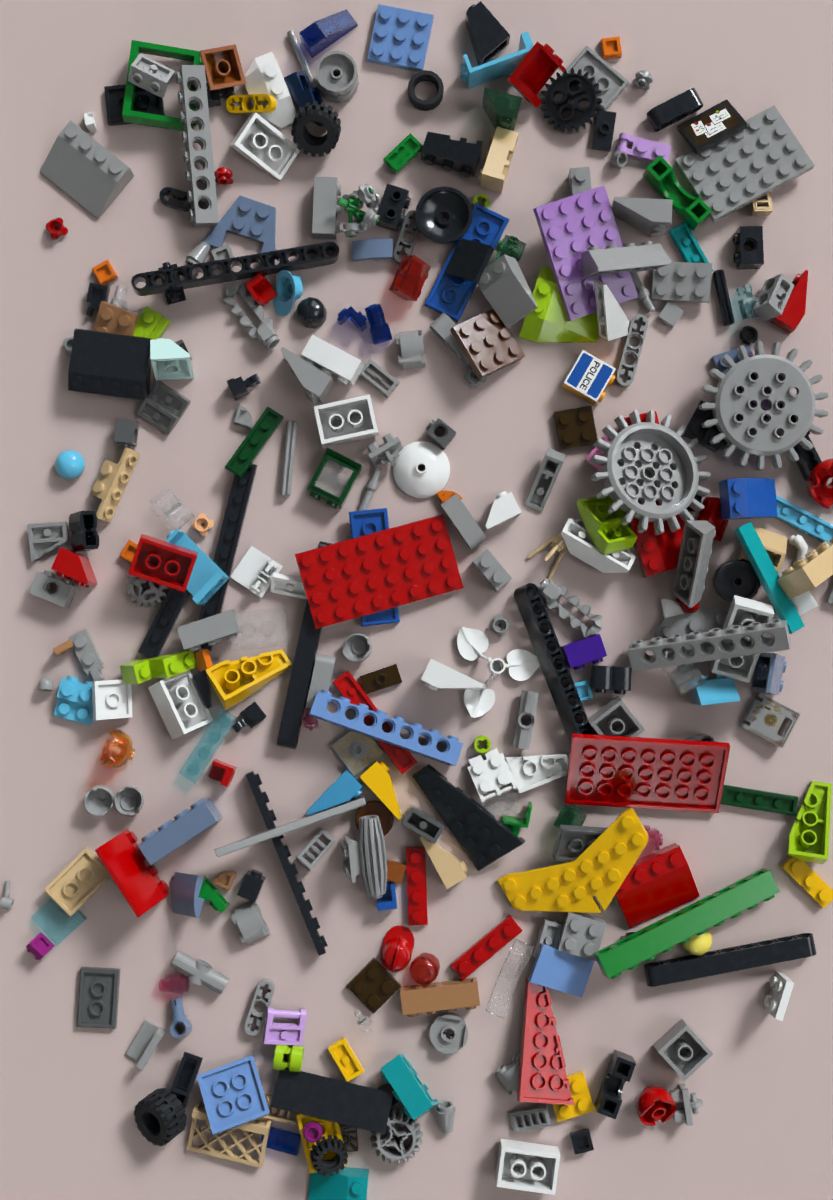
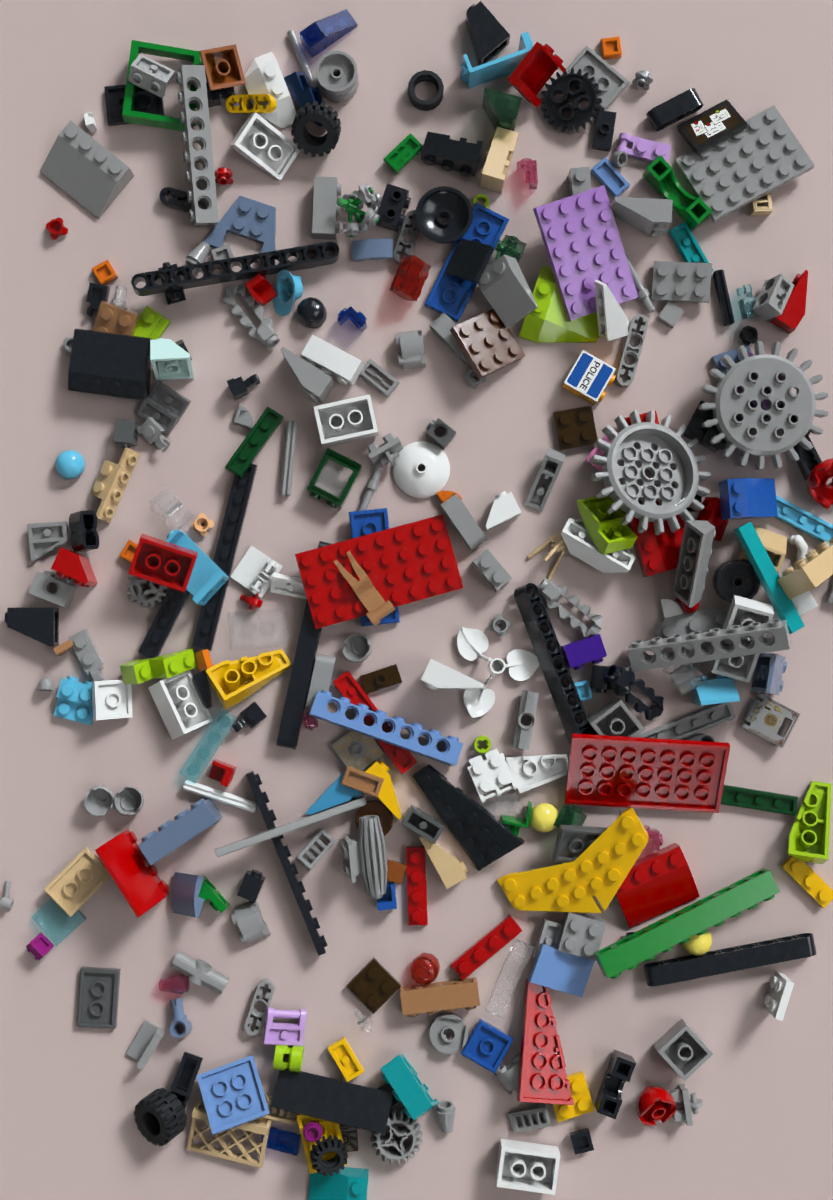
(35, 623): none -> black slope
(117, 749): clear orange cylinder -> none
(152, 432): none -> light grey plate
(209, 630): light grey brick -> none
(220, 796): none -> white axle
(224, 879): medium nougat tile -> none
(253, 601): none -> red piece
(362, 781): none -> medium nougat tile
(366, 592): none -> medium nougat flag
(378, 328): clear blue piece -> none
(397, 948): red piece -> none
(400, 38): medium blue plate -> none
(487, 1045): none -> blue plate
(530, 168): none -> clear pink bracket
(543, 817): none -> light yellow hair
(610, 177): none -> medium blue tile
(622, 679): none -> black sword
(623, 259): light grey slope -> none
(692, 723): none -> light grey tile
(754, 238): black brick -> none

